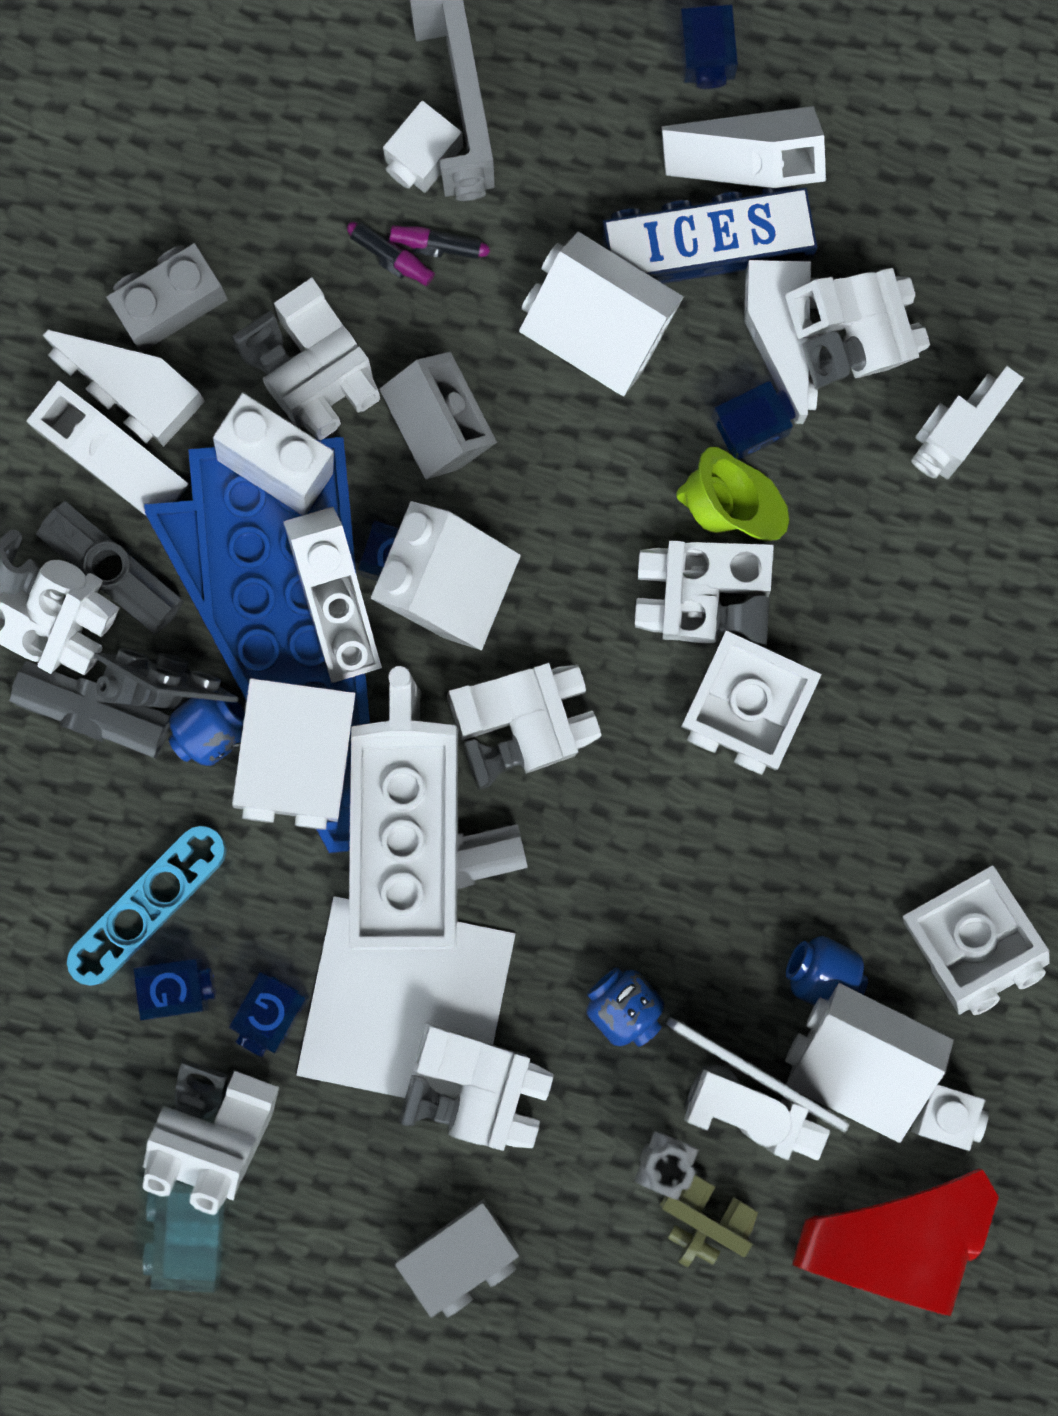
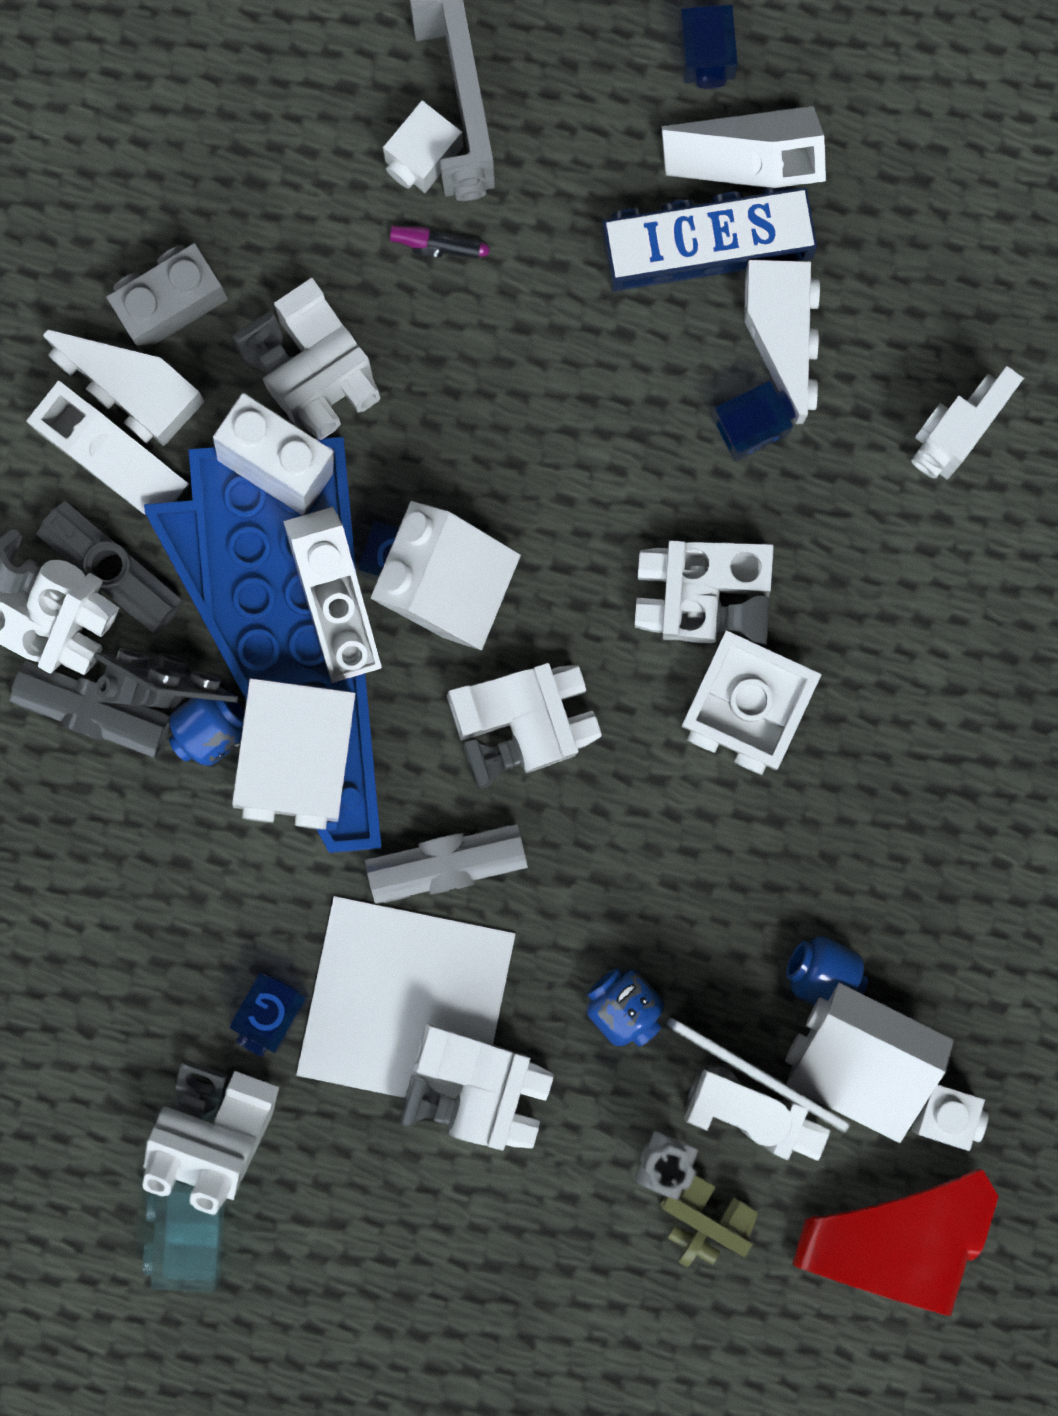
(151, 910): medium azure beam -> none
(173, 988): clear blue brick -> none
(390, 256): piece -> none
(403, 828): white hinge -> none
(435, 419): light grey brick -> none
(458, 1260): light grey brick -> none
(598, 312): white brick -> none
(734, 496): lime piece -> none
(874, 322): white hips -> none
(978, 942): white plate -> none

